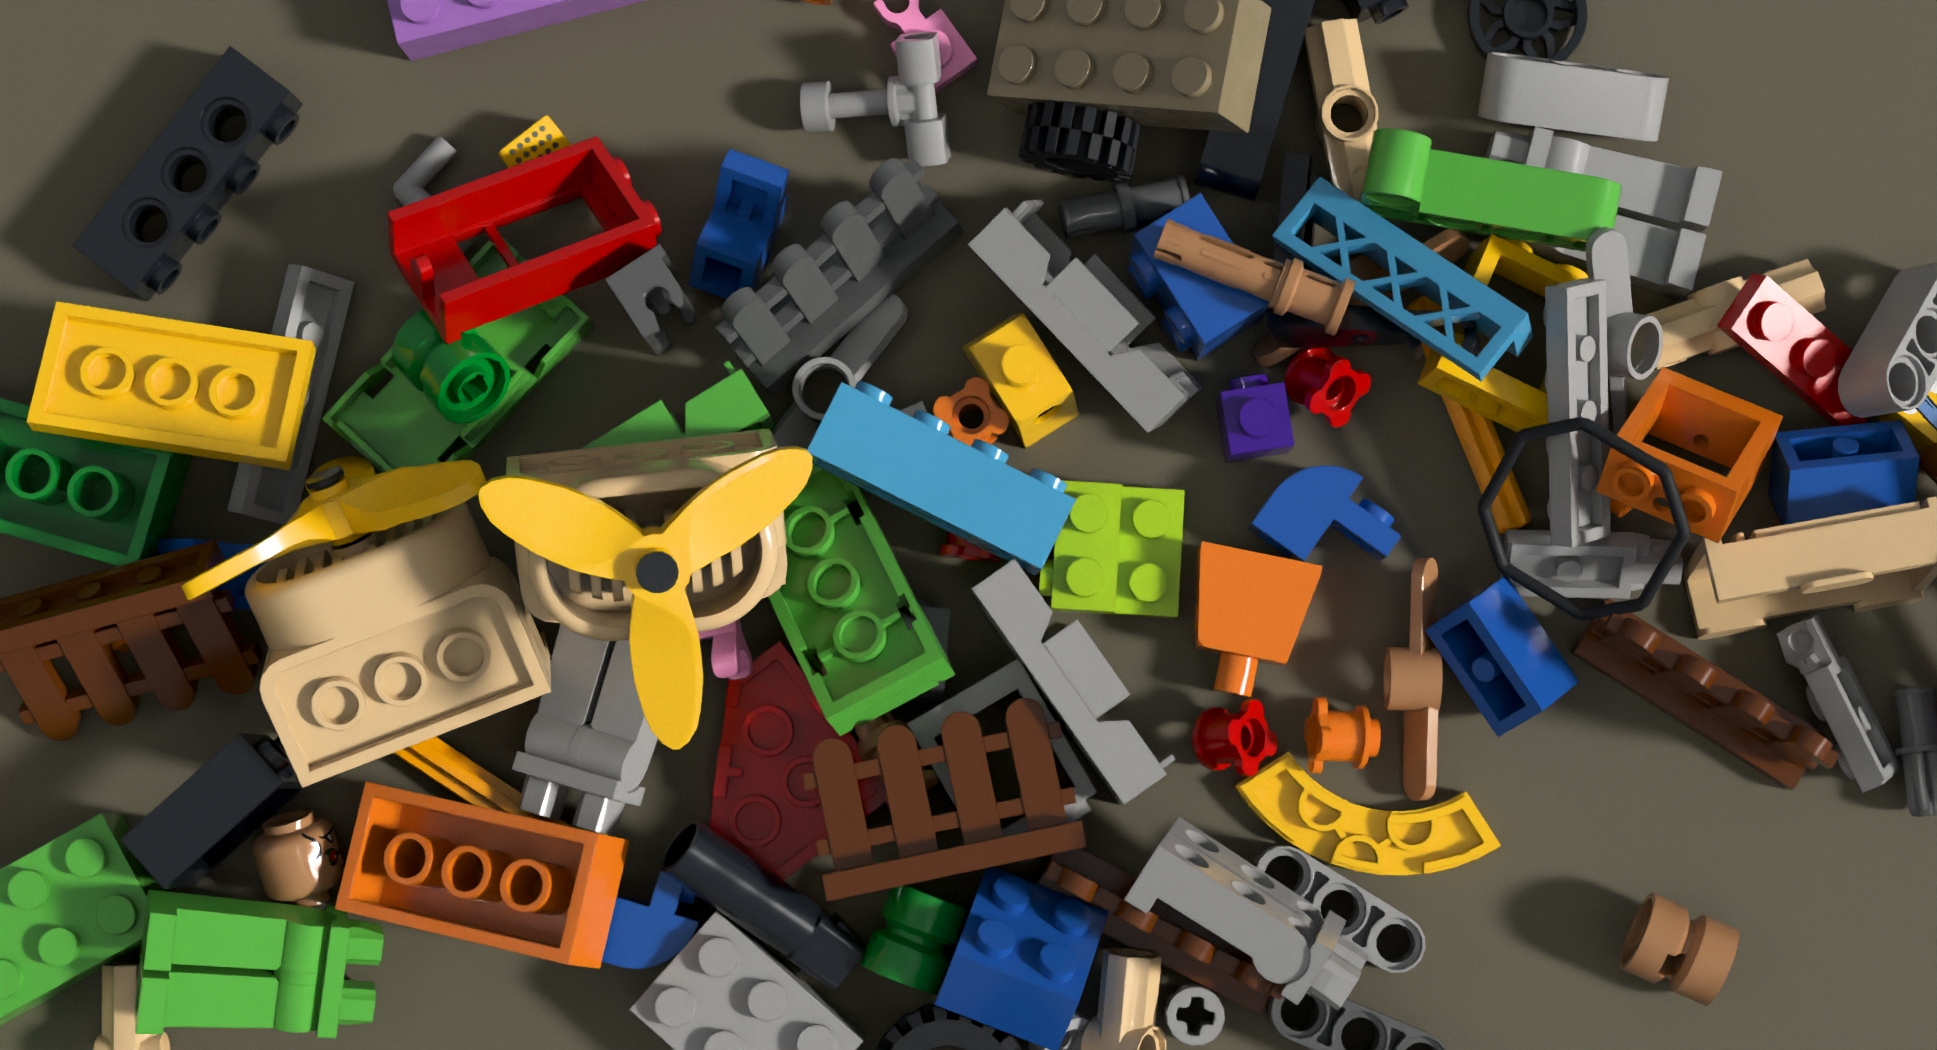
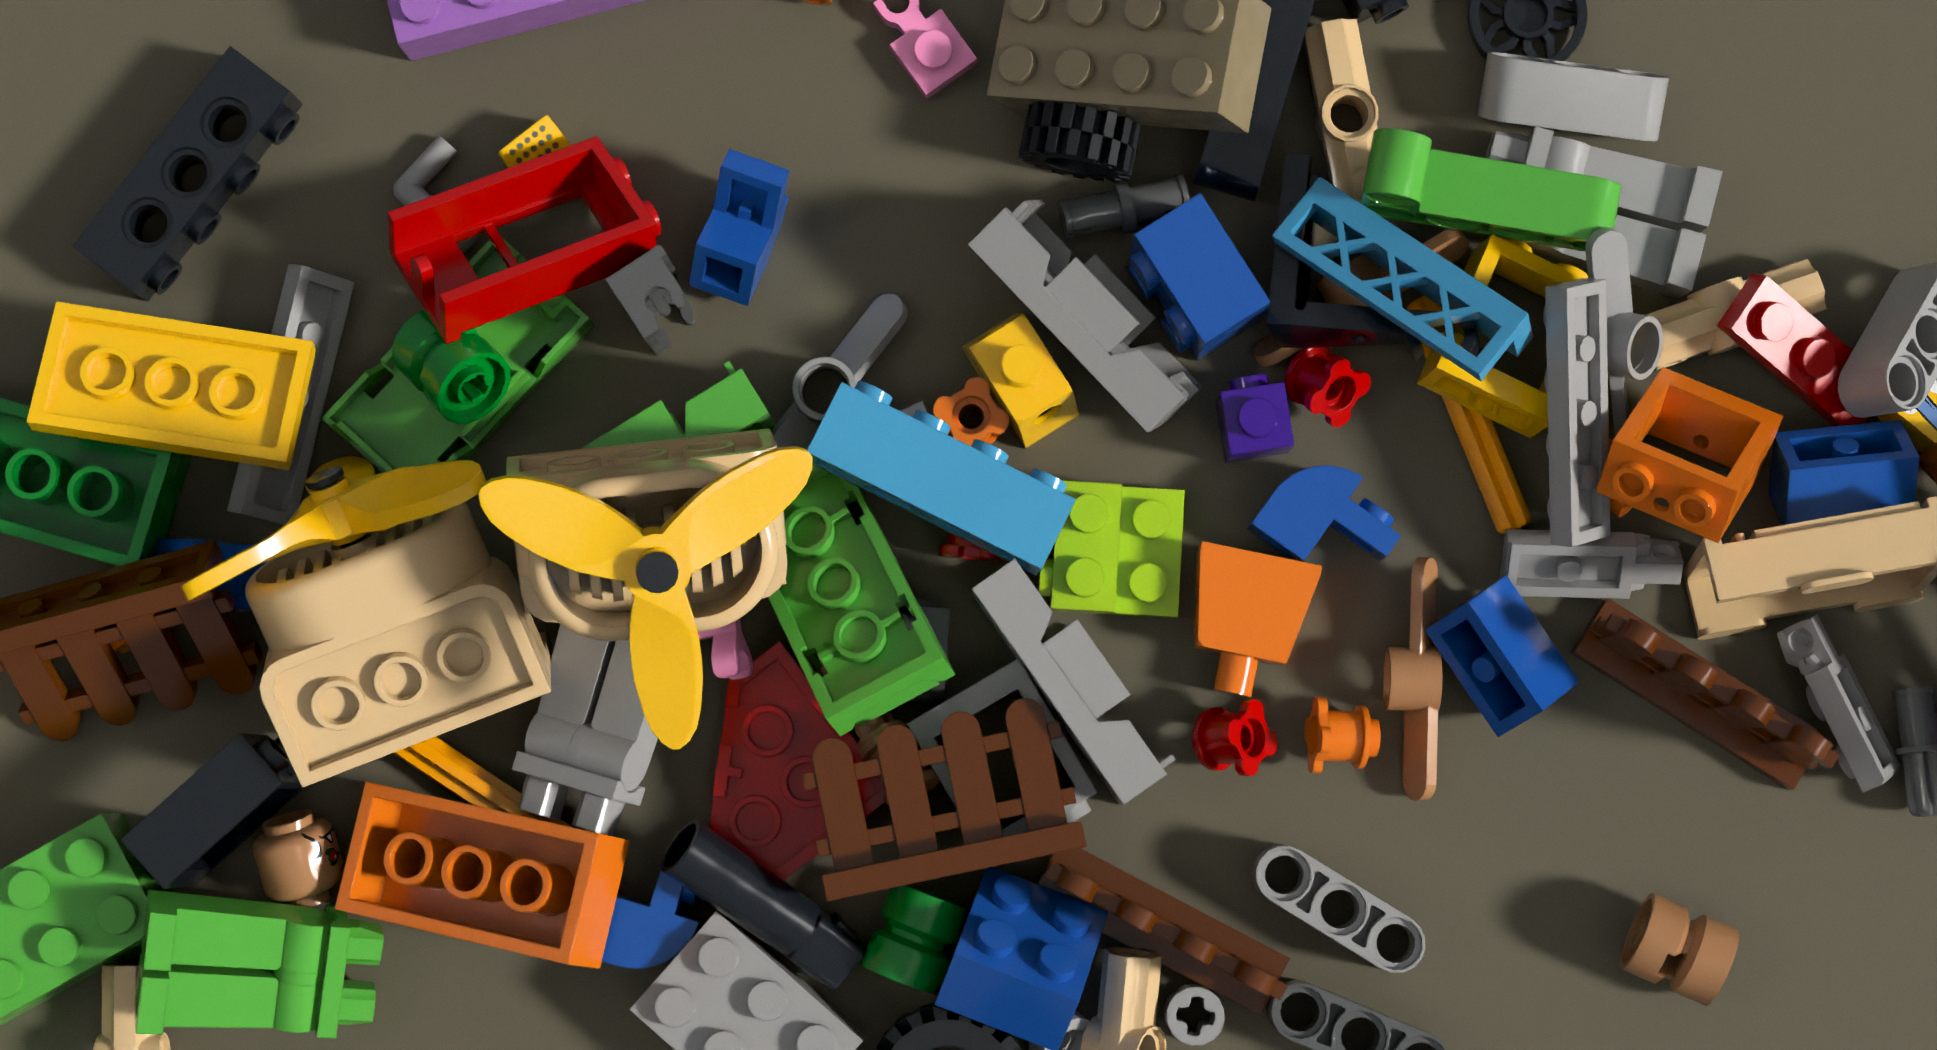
(833, 298): dark grey fence -> none
(907, 100): light grey bar -> none
(1252, 913): light grey hips -> none
(1282, 284): medium nougat pin -> none
(1361, 836): yellow tile -> none
(1627, 449): black piece -> none

